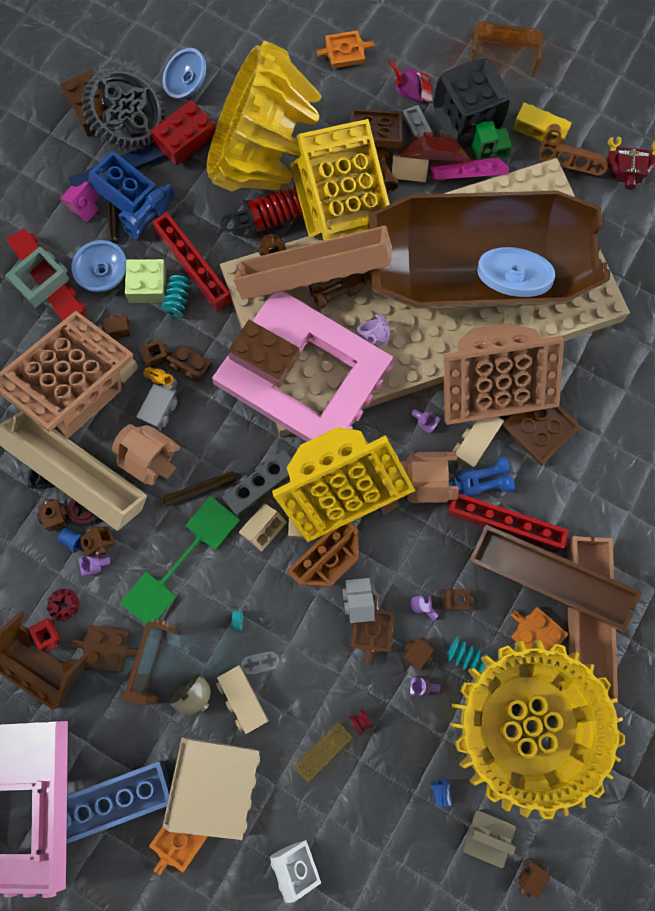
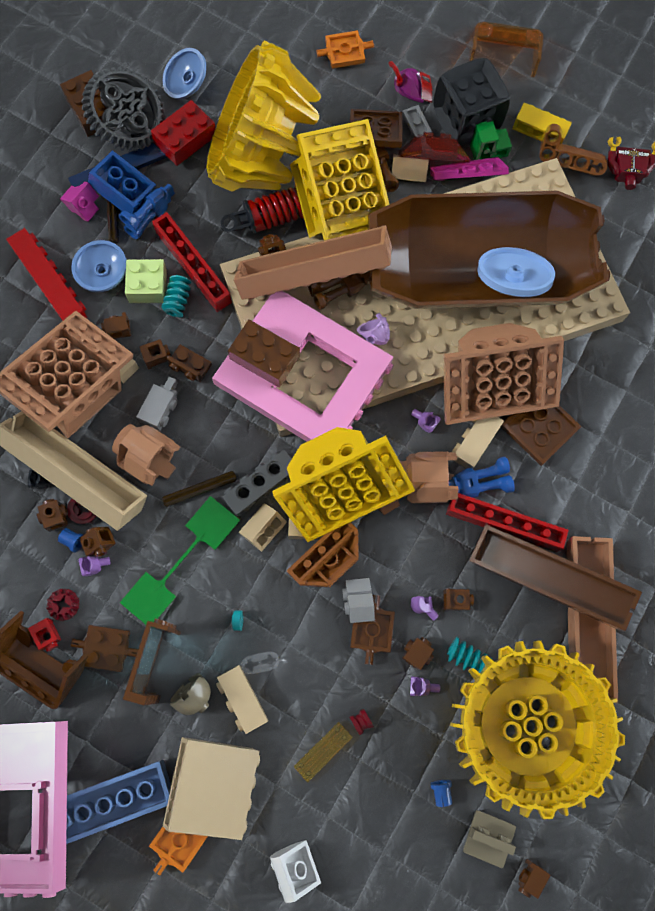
(48, 287): sand green window -> none
(158, 376): light orange pin -> none
(537, 627): orange plate -> none

